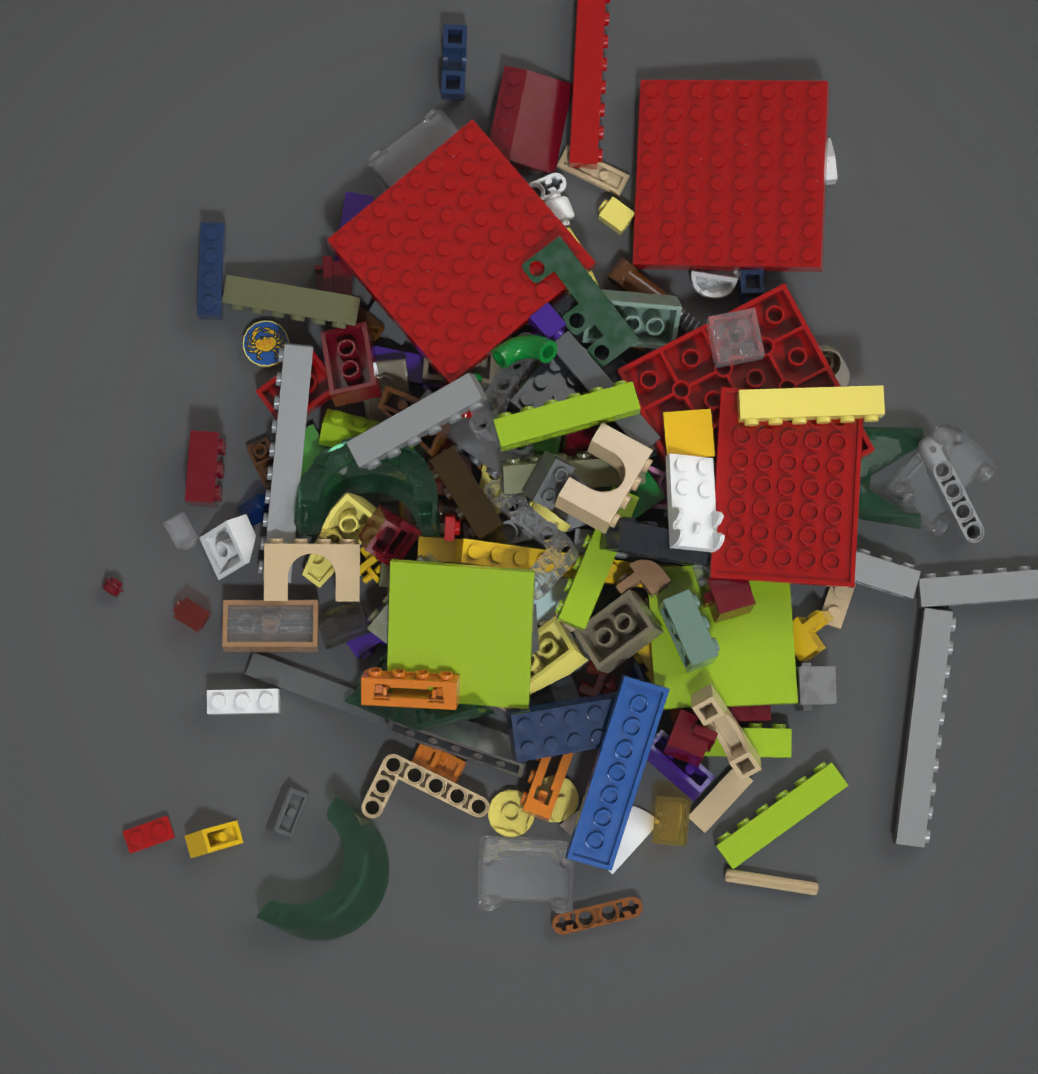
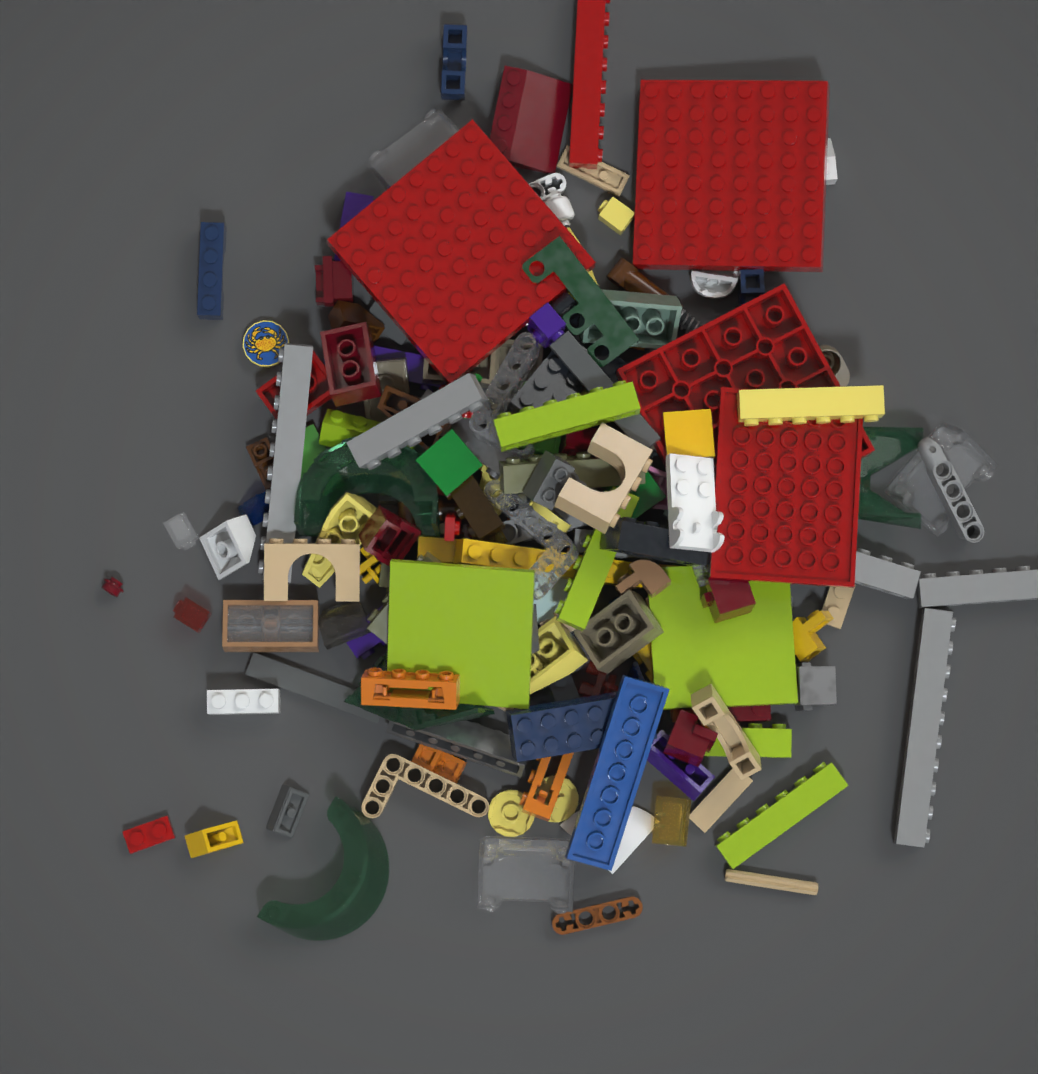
(205, 469): dark red brick -> none
(291, 300): olive brick -> none
(449, 462): none -> green tile
(524, 348): green cylinder -> none
(689, 630): sand green brick -> none
(735, 337): clear brick -> none

